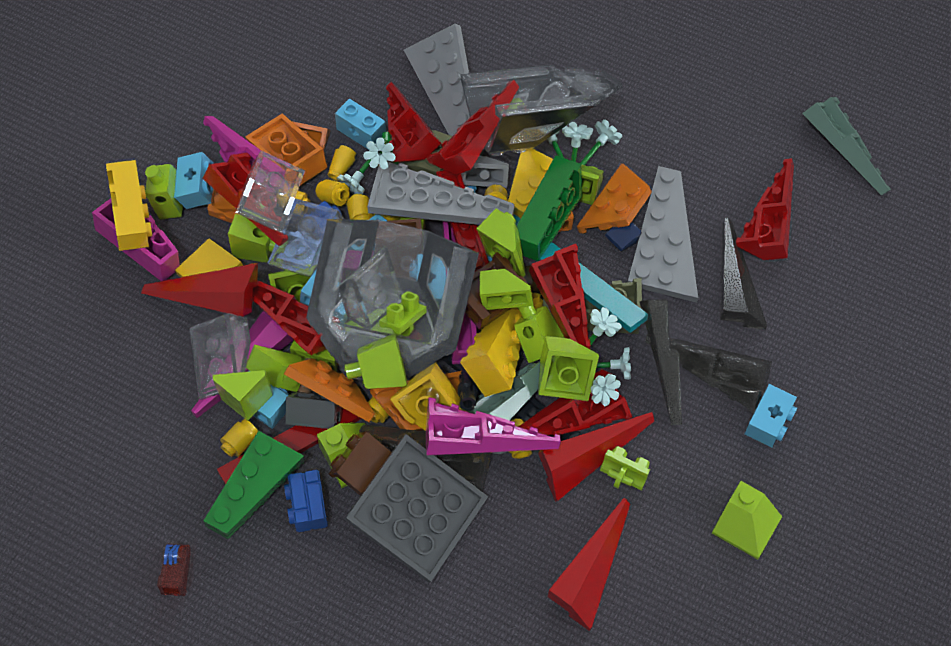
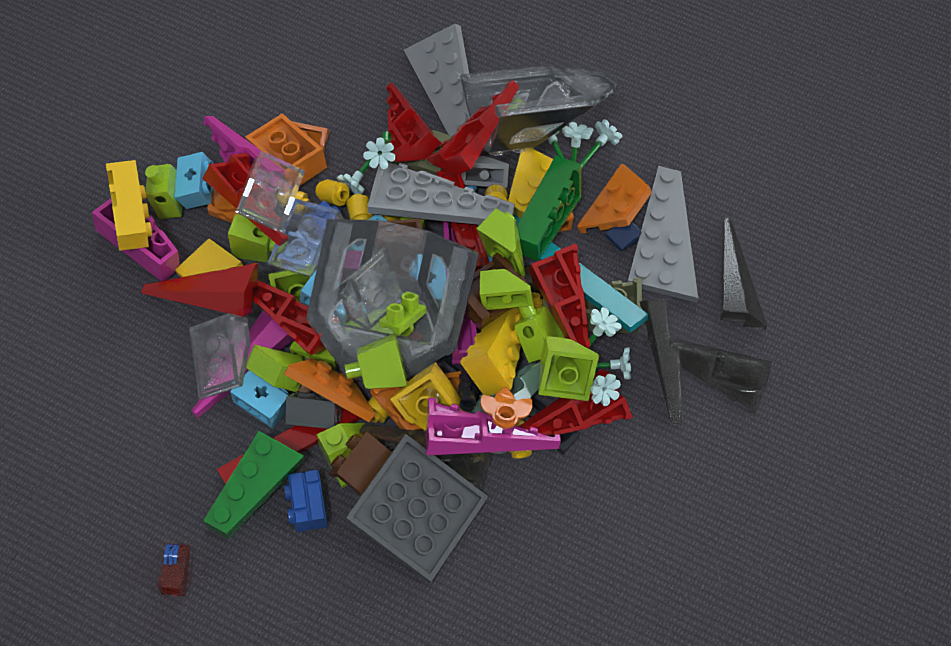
(238, 438): yellow brick -> none
(244, 391): lime slope -> none
(341, 162): yellow cone -> none
(359, 123): medium azure brick -> none
(505, 408): none -> orange plate
(584, 580): red wedge -> none
(586, 453): red wedge -> none
(591, 182): lime slope -> none
(624, 469): lime hips -> none
(748, 520): lime slope -> none
(769, 228): red wedge -> none
(774, 403): medium azure brick -> none
(840, 133): sand green wedge -> none

